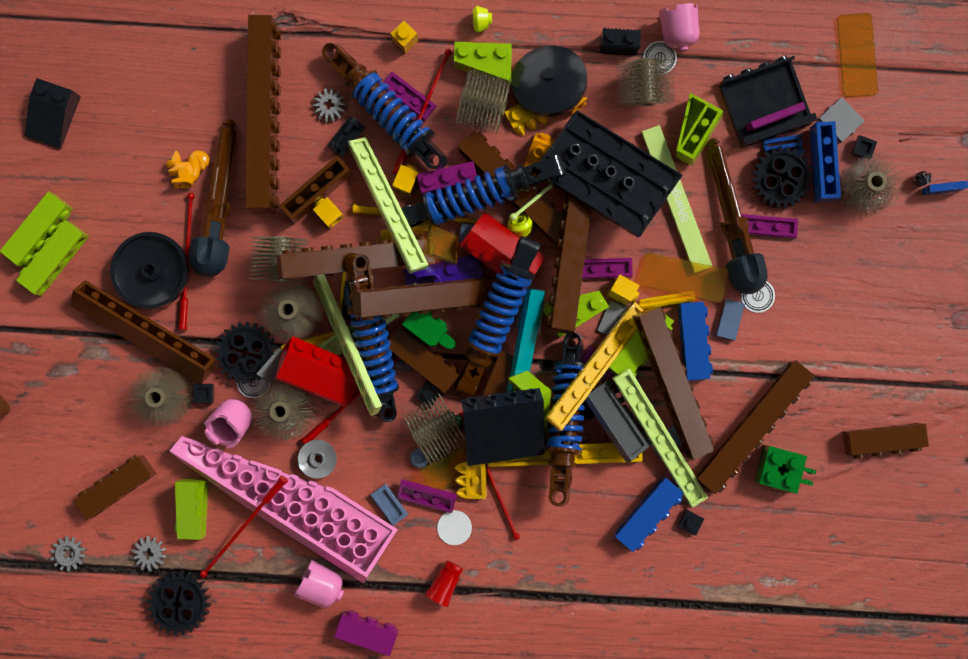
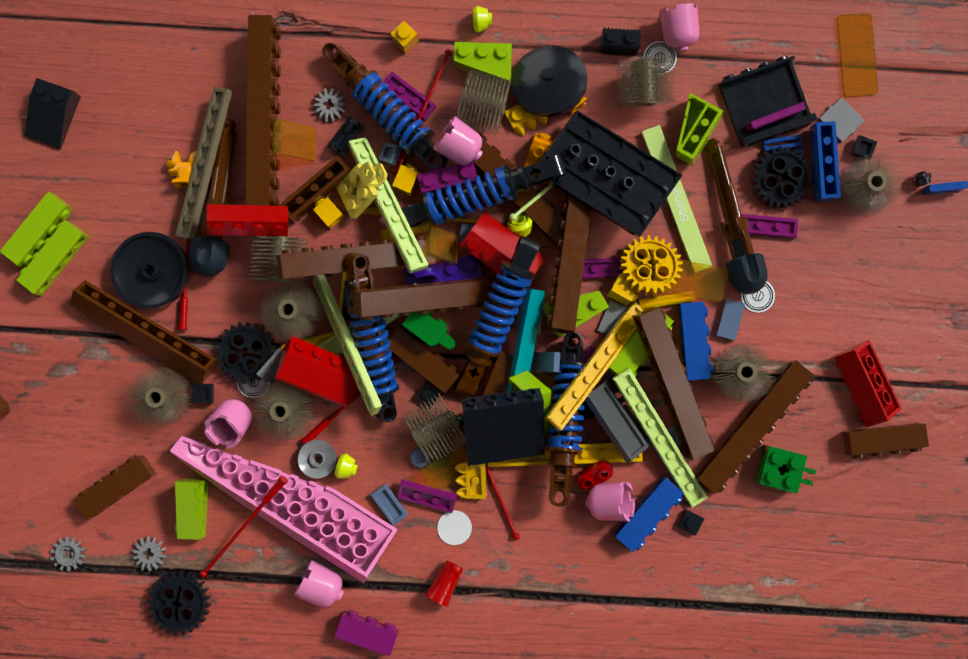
(203, 163): none -> dark tan plate
(247, 220): none -> red slope
(294, 139): none -> clear yellow piece
(345, 467): none -> neon yellow cone
(365, 179): none -> light yellow plate
(390, 154): none -> sand blue plate
(459, 143): none -> bright pink cylinder
(545, 361): none -> sand blue tile
(594, 474): none -> red plate
(611, 502): none -> bright pink cylinder
(668, 265): none -> yellow gear
(750, 369): none -> dark tan piece
(868, 384): none -> red slope

